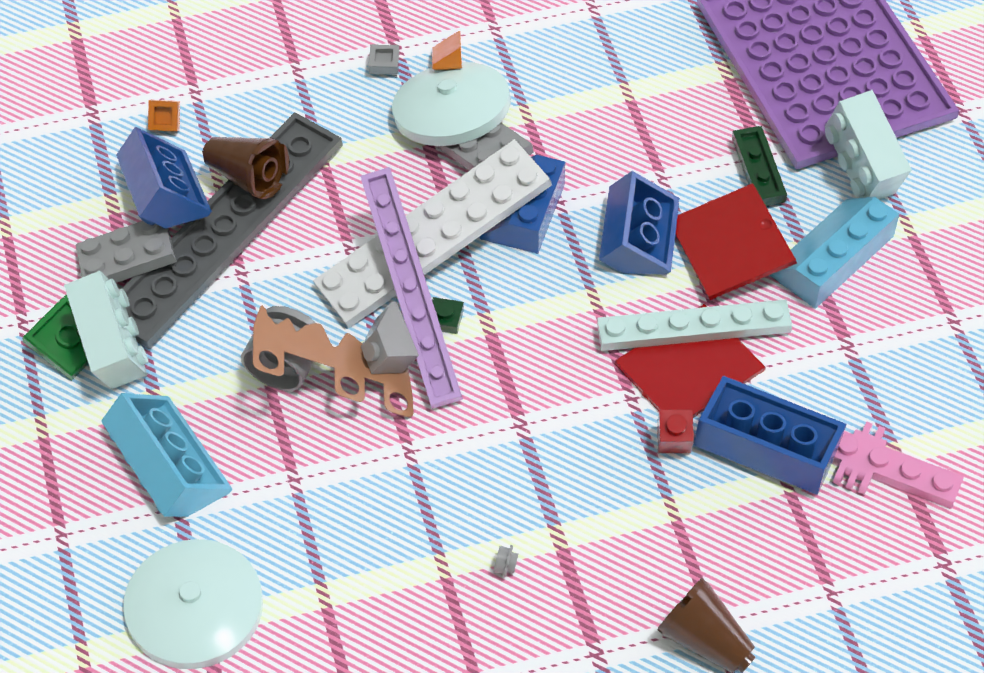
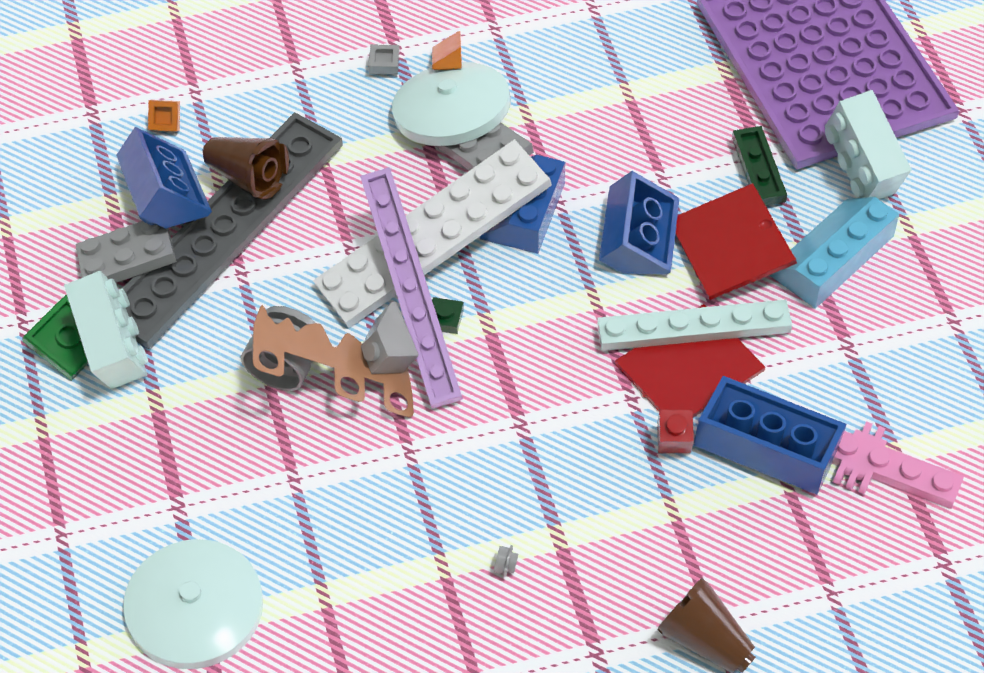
(165, 454): medium azure slope -> none

